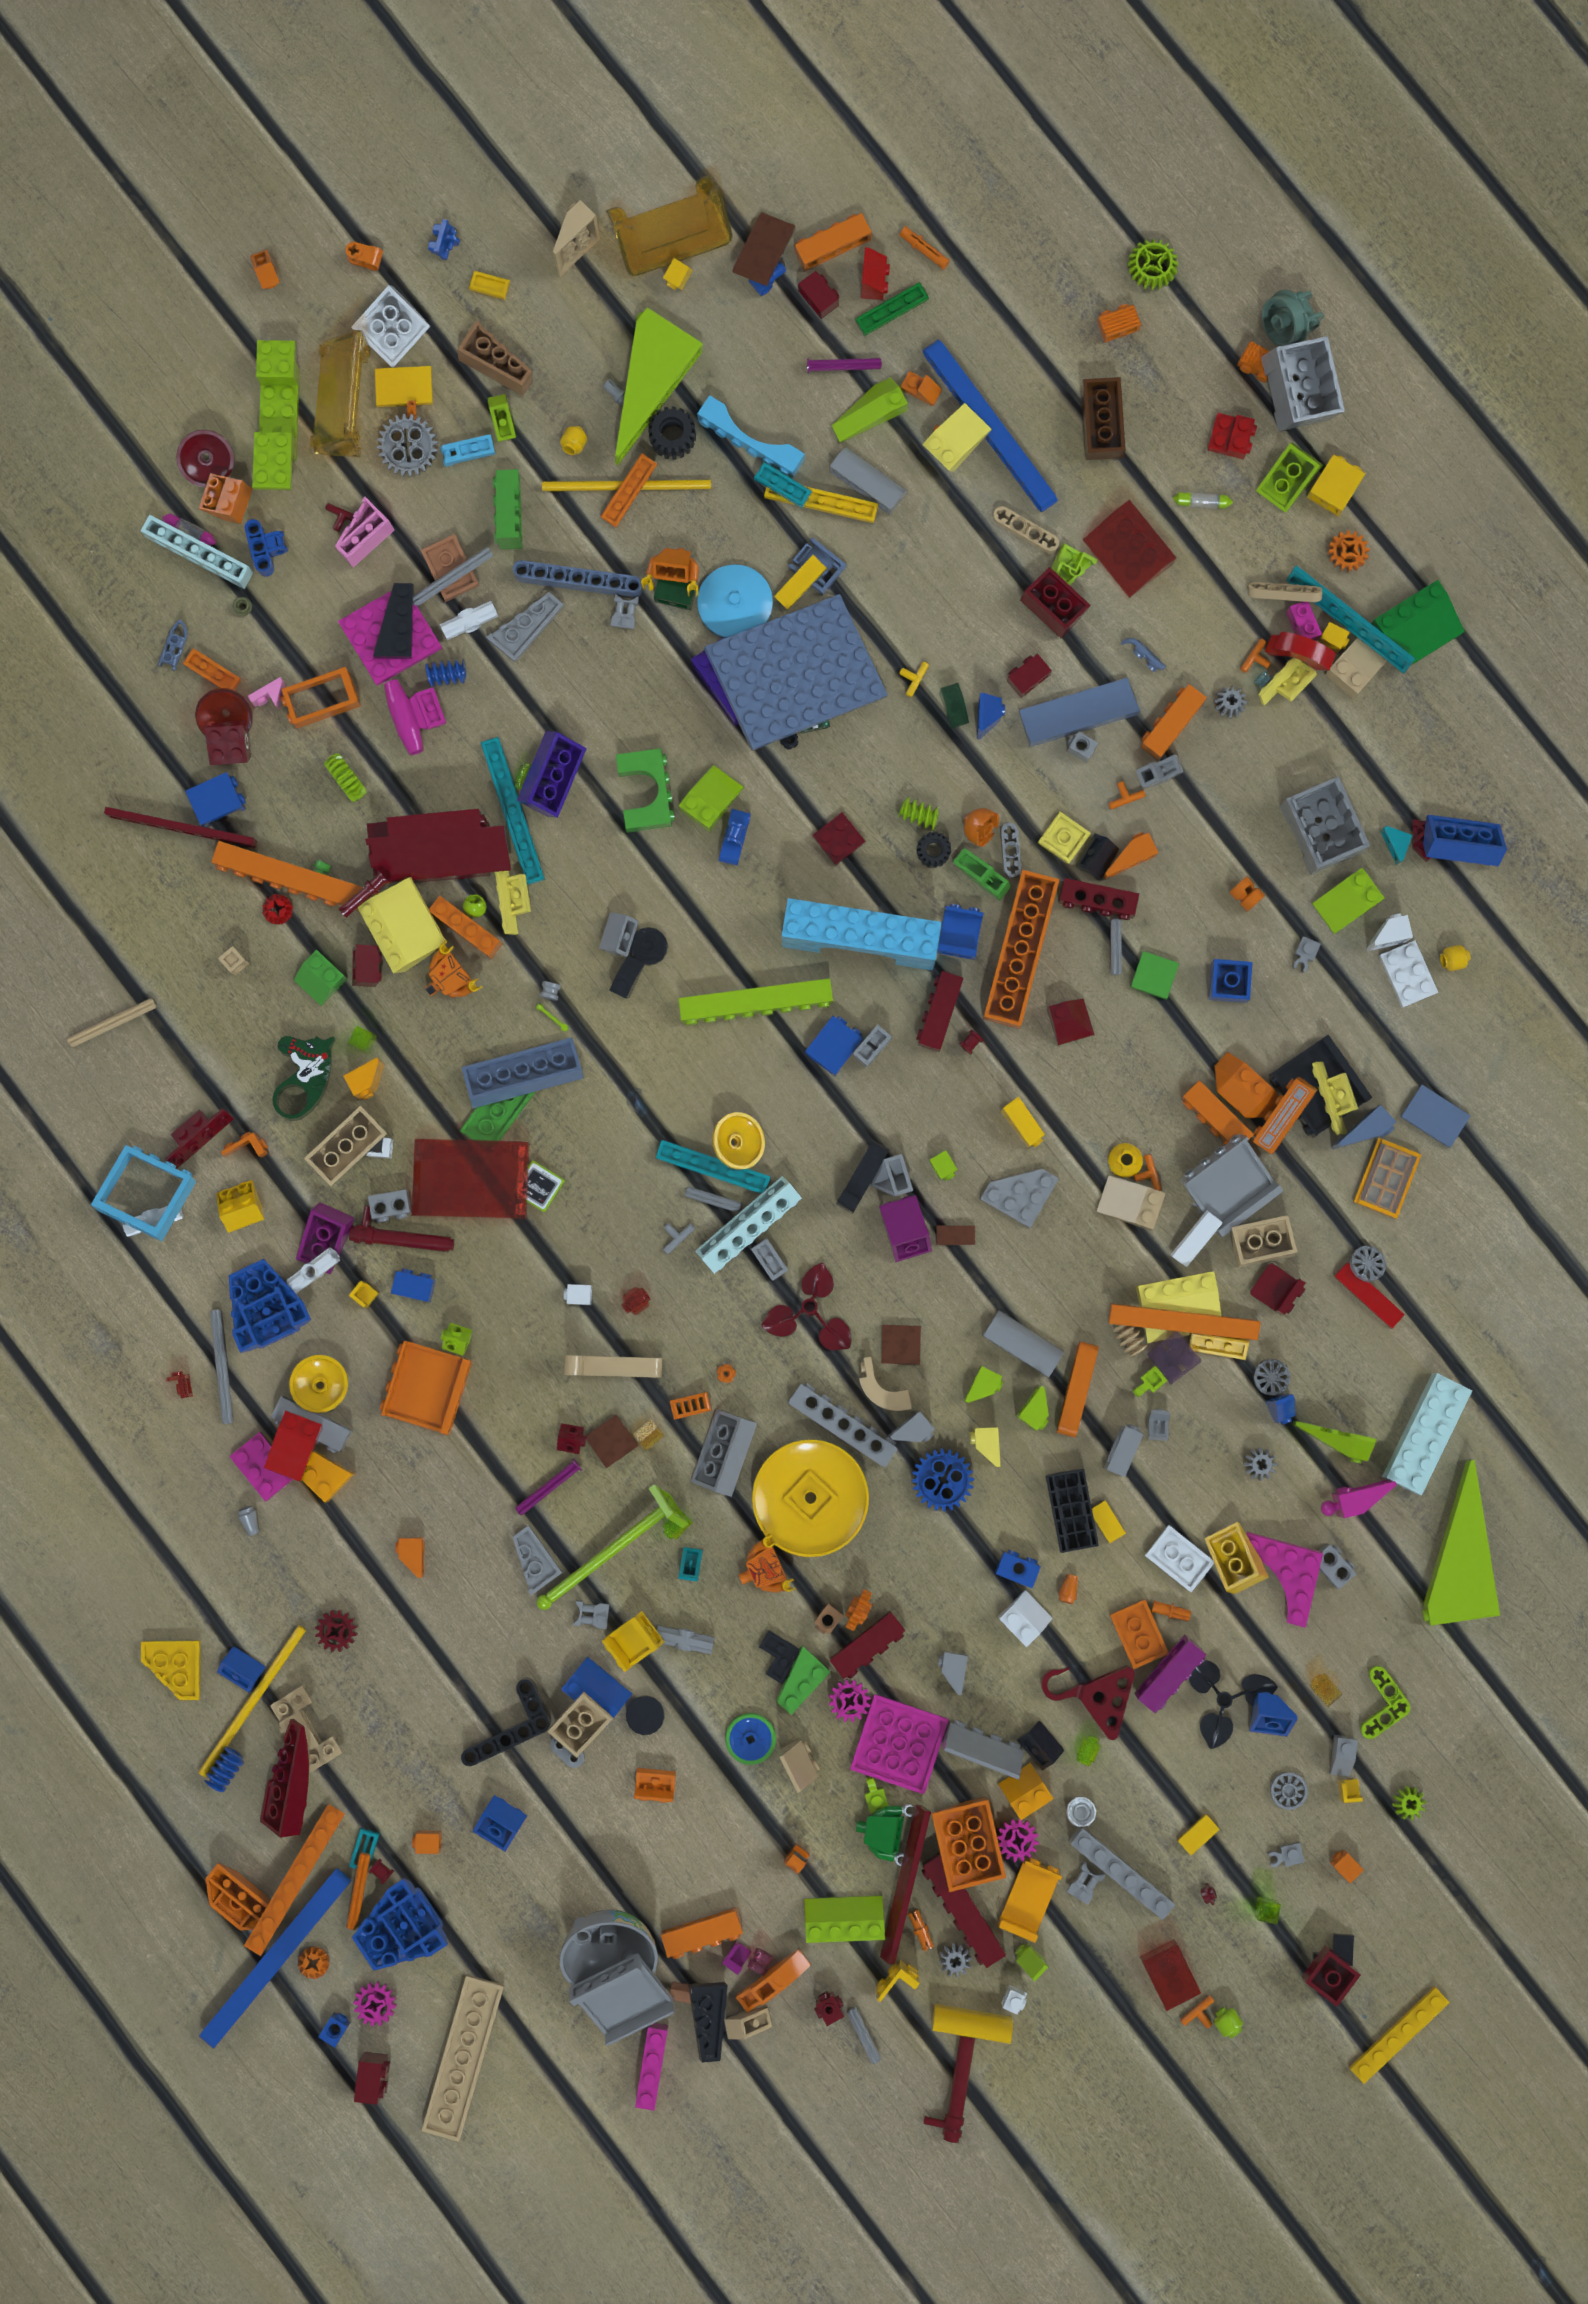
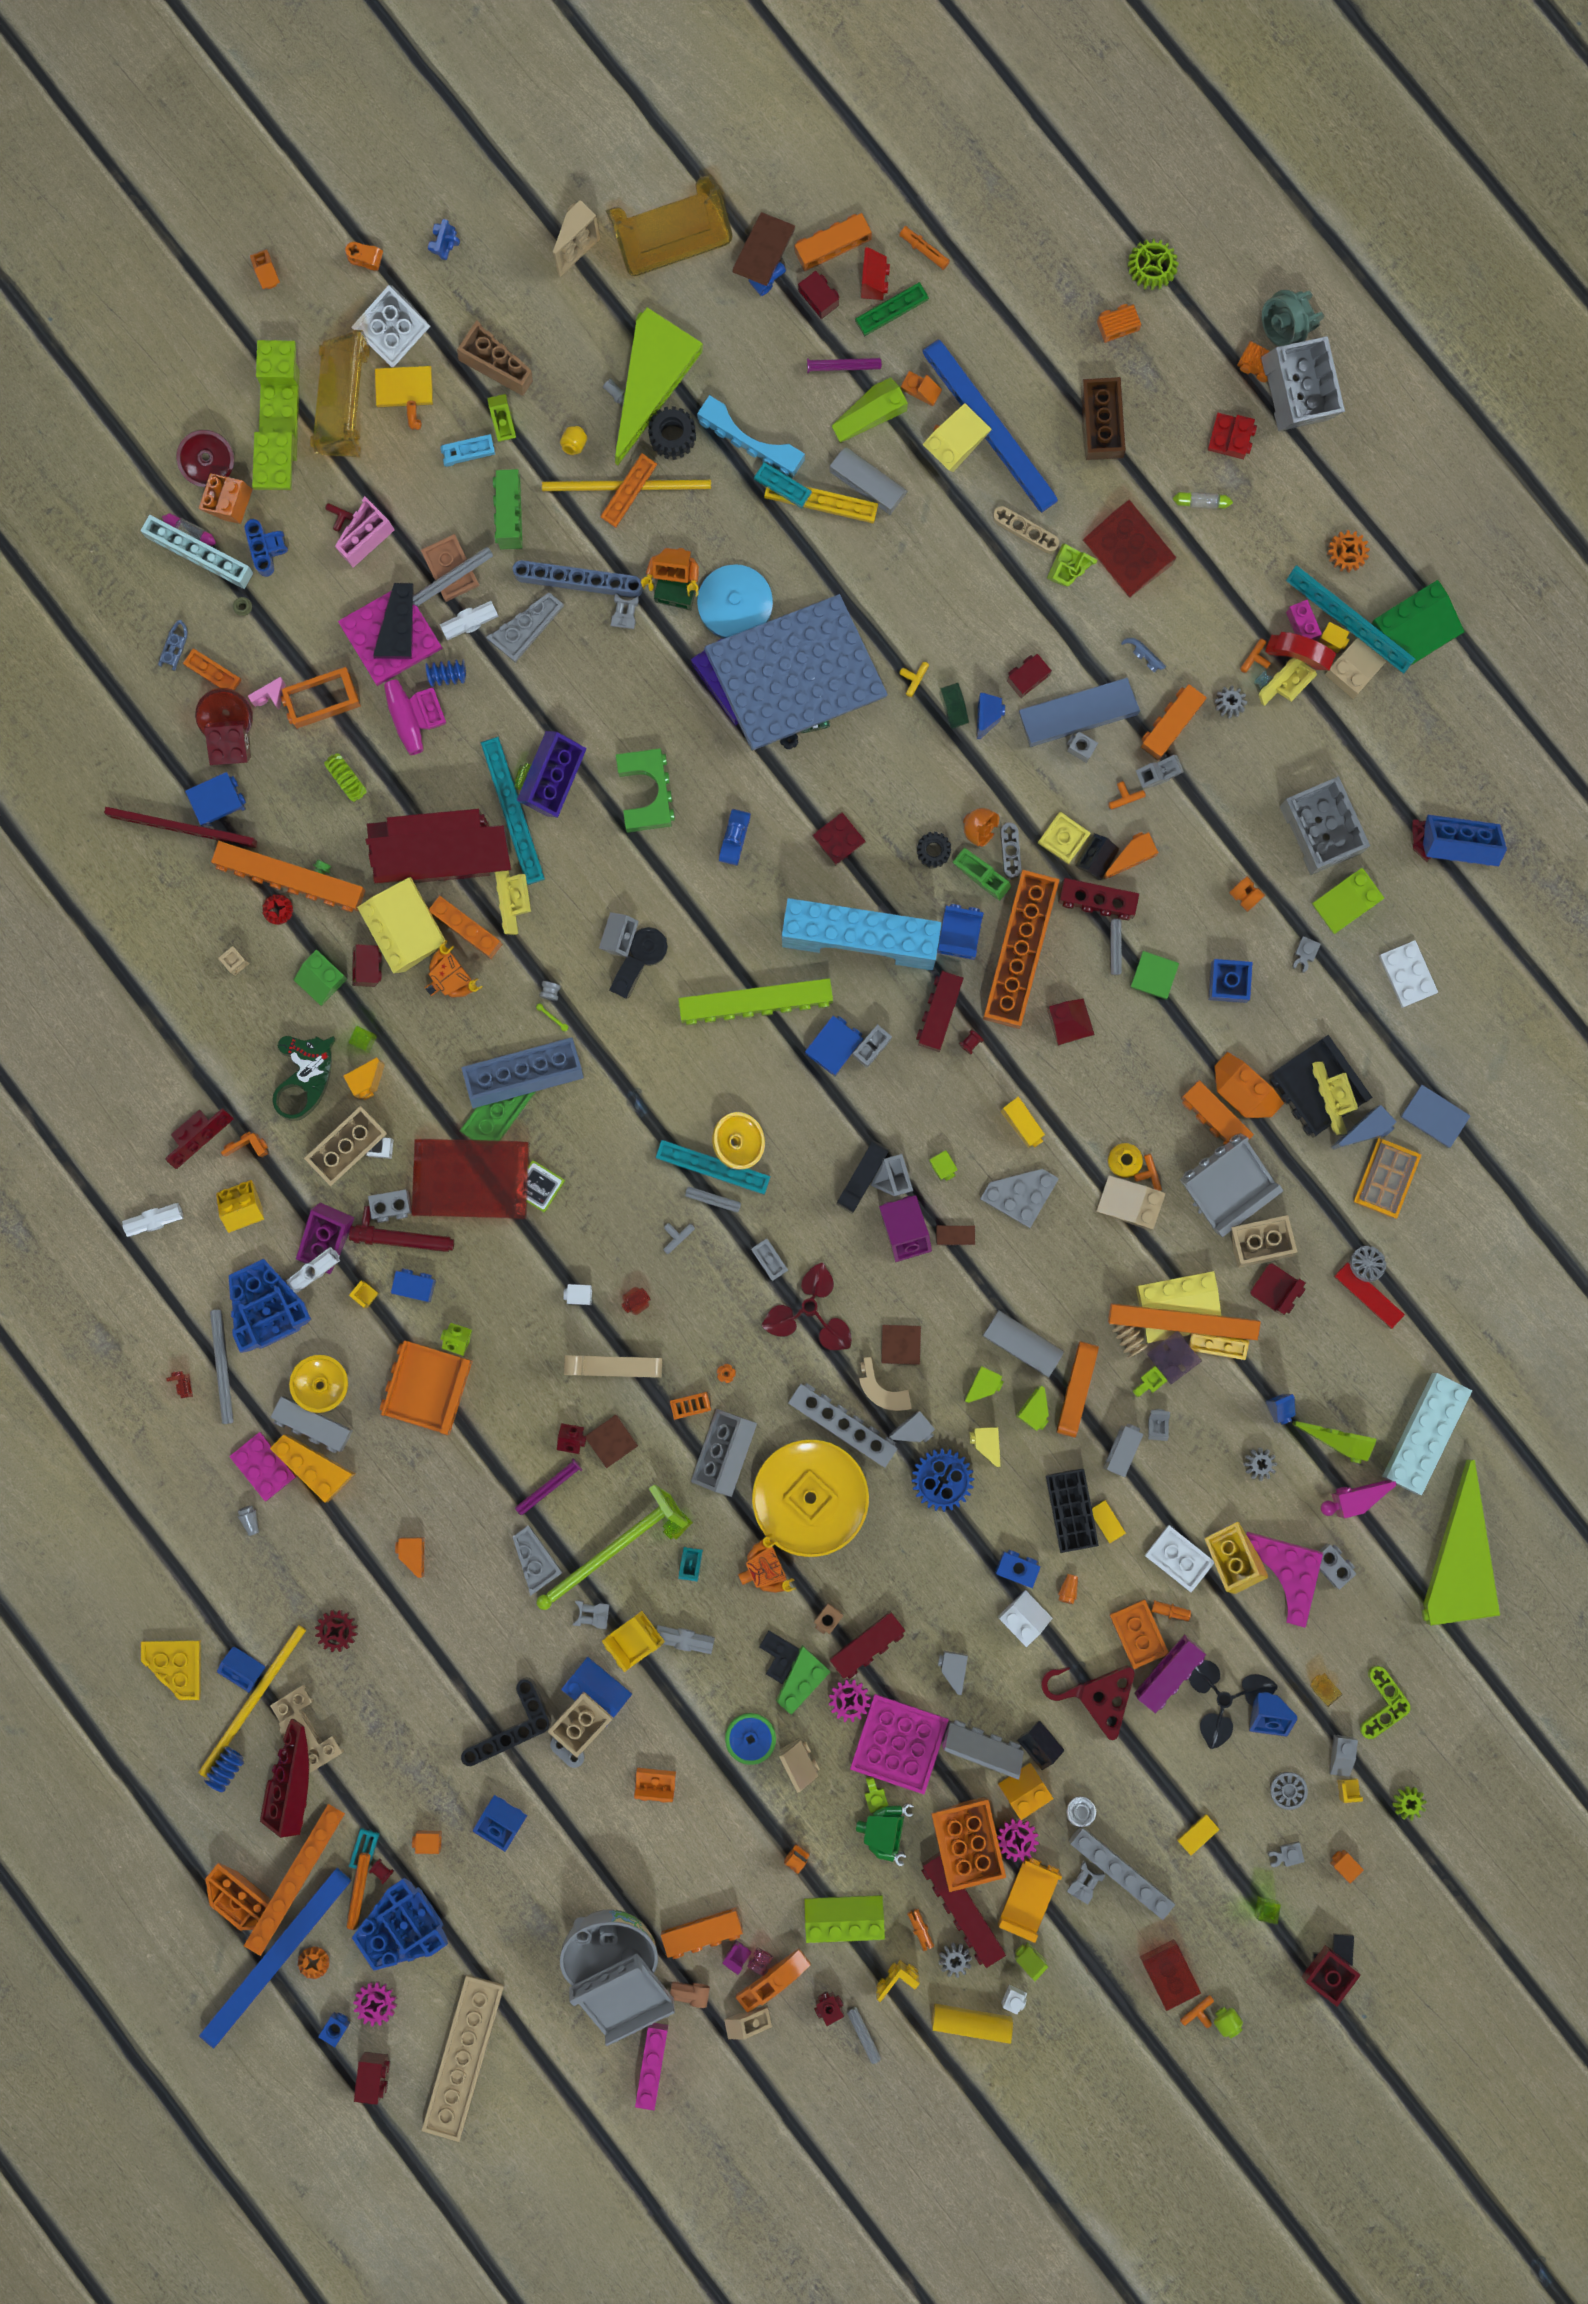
(111, 1022): tan axle -> none
(172, 1209): medium azure window -> none
(293, 1446): red slope -> none
(371, 888): dark red pin -> none
(390, 446): light grey gear -> none
(474, 906): lime piece -> none
(489, 285): yellow tile -> none
(645, 1715): black tile -> none
(648, 1434): clear yellow piece -> none
(677, 275): yellow brick -> none
(708, 2012): black wing -> none
(710, 798): lime slope -> none
(751, 1215): light aqua brick -> none
(800, 582): yellow tile -> none
(825, 557): sand blue container -> none
(858, 1610): orange gear -> none
(905, 1884): dark red tile -> none
(919, 812): lime piece -> none
(954, 2118): dark red cylinder -> none
(1054, 602): dark red slope -> none
(1088, 1750): clear neon green brick -> none
(1196, 1238): white tile -> none
(1208, 1894): dark red plate -> none
(1271, 1377): light grey wheel -> none
(1285, 592): tan beam -> none
(1285, 1114): orange brick -> none
(1289, 477): lime slope -> none
(1336, 485): yellow panel -> none
(1391, 933): white slope -> none
(1397, 842): teal slope -> none
(1399, 2035): yellow plate -> none
(1455, 958): yellow head -> none

